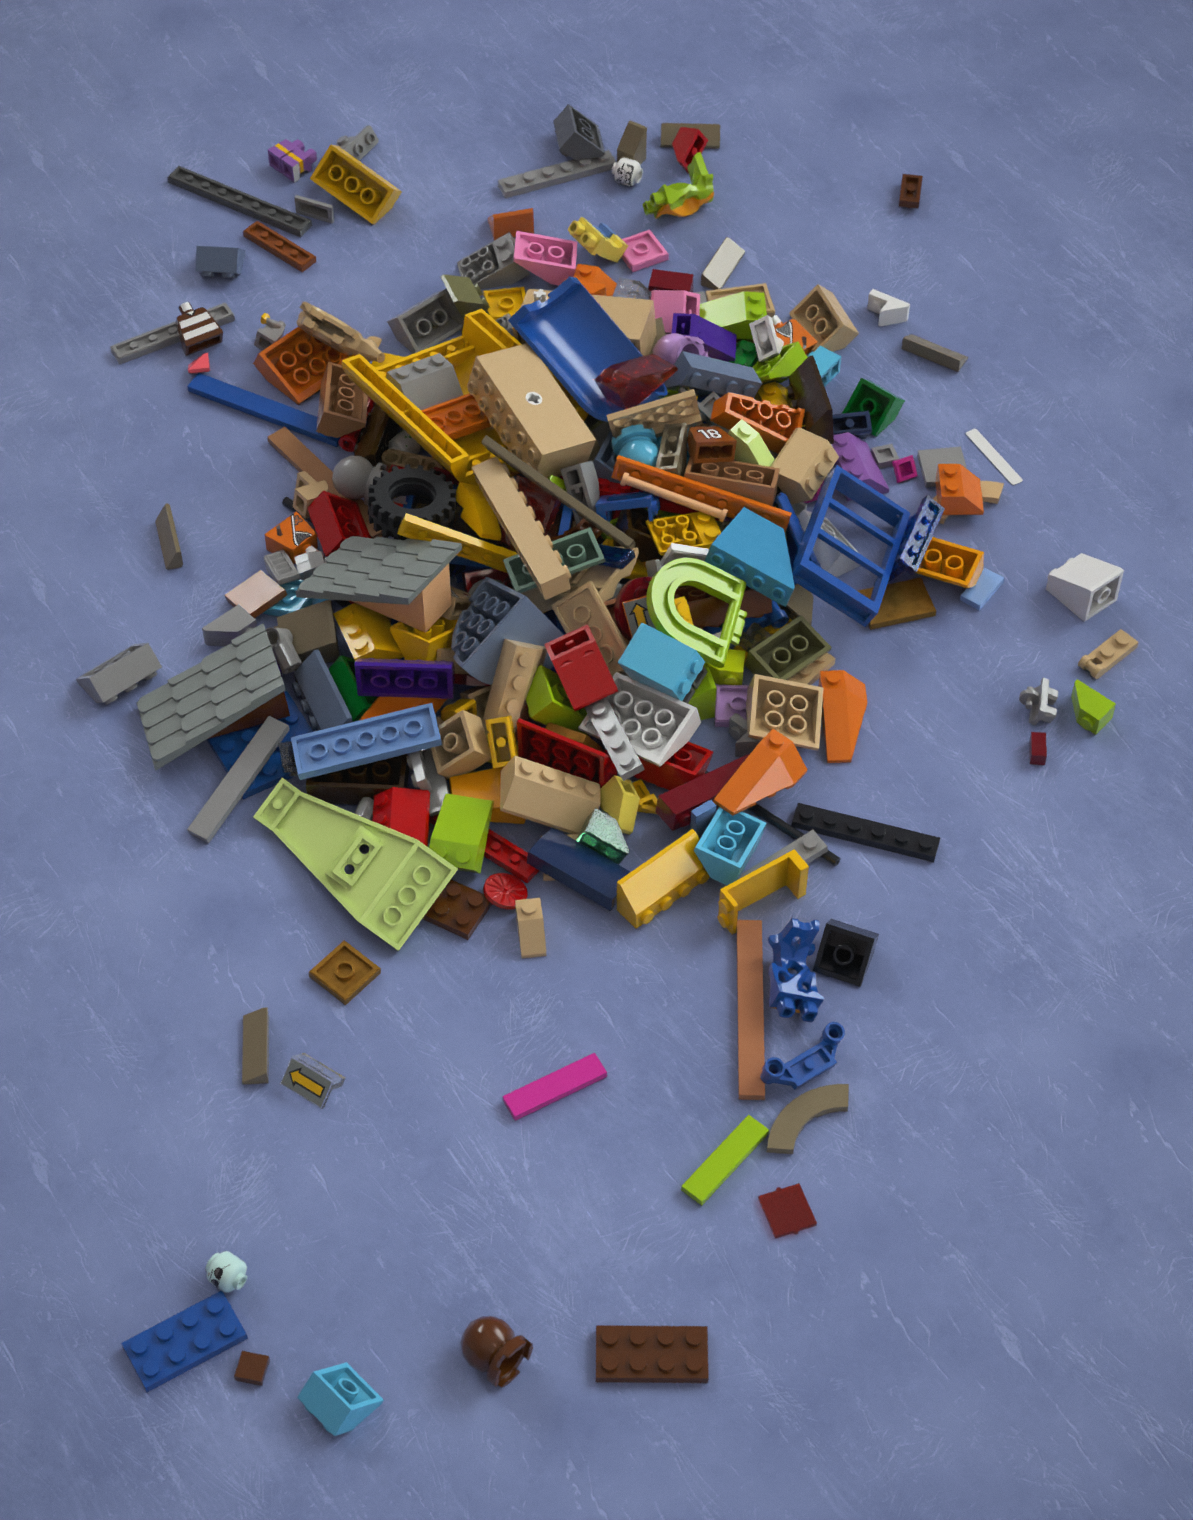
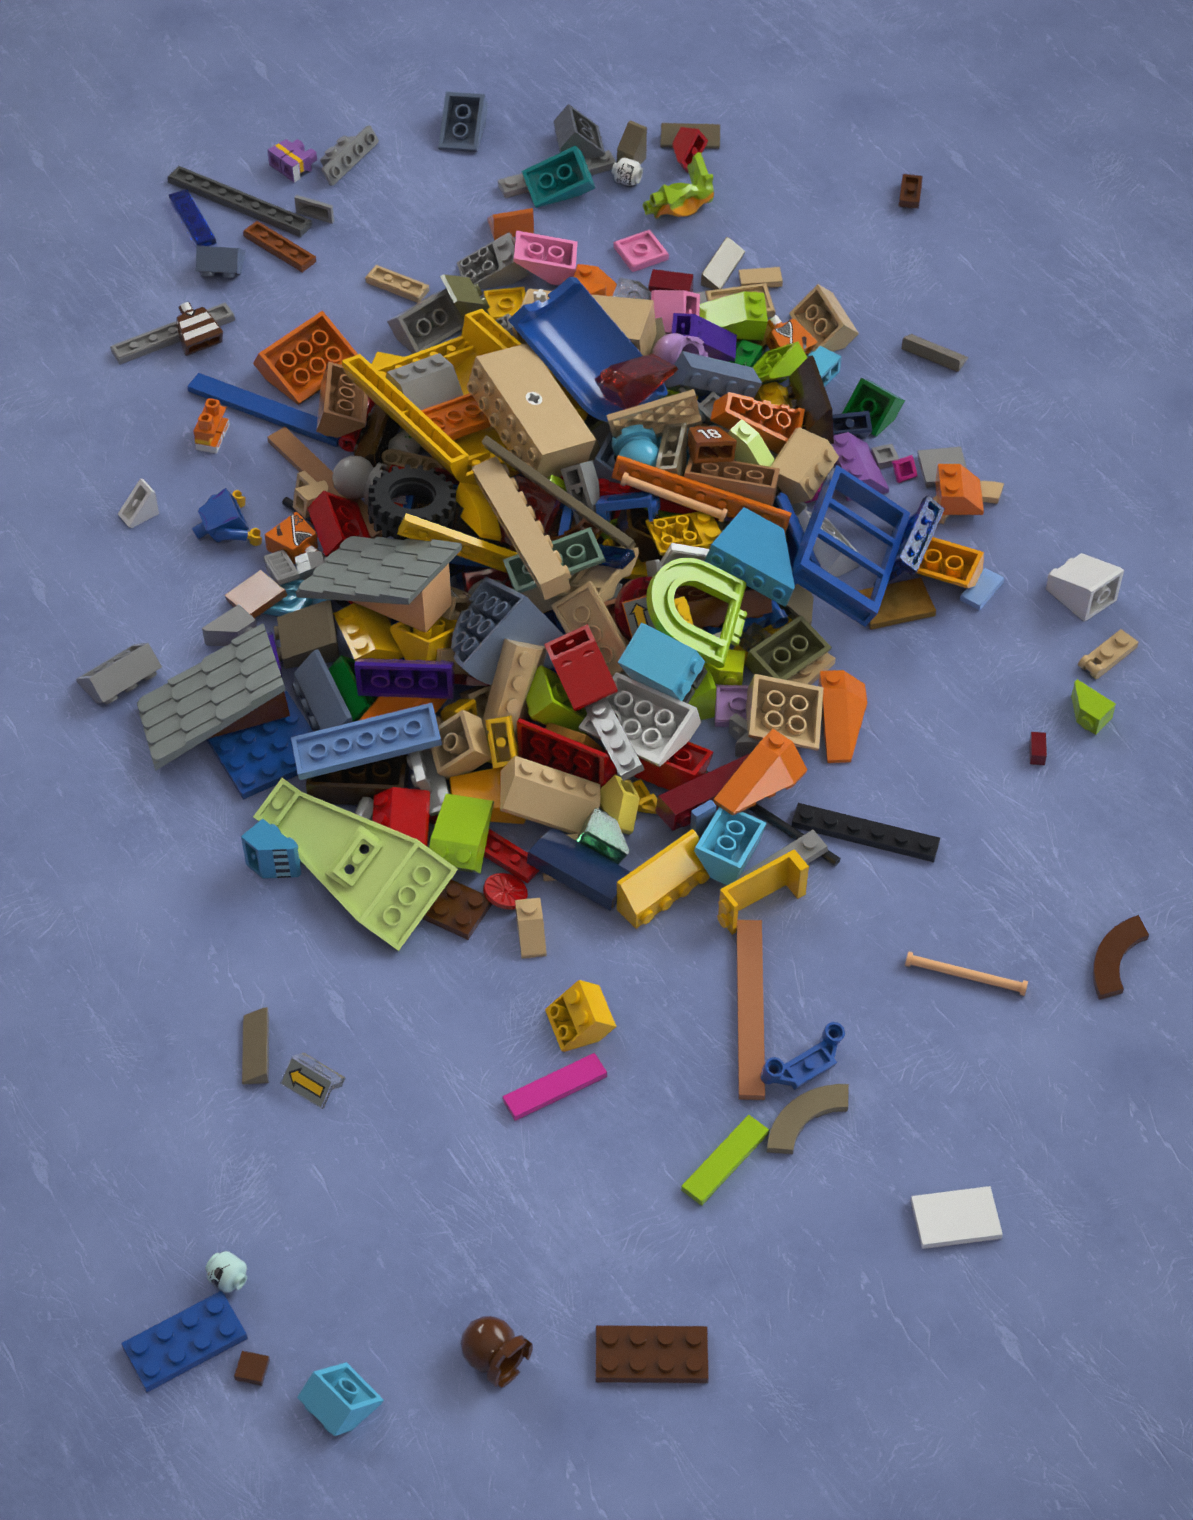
(139, 505): none -> white slope
(168, 538): dark tan slope -> none
(192, 218): none -> clear blue tile
(200, 365): coral slope -> none
(211, 427): none -> orange hips
(224, 519): none -> blue torso
(238, 779): light grey tile -> none
(270, 333): light grey piece -> none
(270, 852): none -> dark azure slope
(283, 649): light grey piece -> none
(287, 758): clear smoke bracket -> none
(338, 334): tan animal -> none
(344, 972): pearl gold tile -> none
(355, 184): yellow slope -> none
(397, 283): none -> tan tile
(463, 121): none -> sand blue slope
(558, 178): none -> teal slope
(580, 1016): none -> yellow slope
(598, 240): light yellow hips -> none
(765, 338): white slope -> none
(770, 276): none -> tan tile
(787, 1210): clear red piece -> none
(791, 954): blue hips -> none
(845, 952): black slope -> none
(889, 308): white slope -> none
(956, 1217): none -> white tile
(966, 973): none -> light nougat bar
(994, 456): white sticker -> none
(1037, 700): light grey hips -> none
(1110, 953): none -> reddish brown tile

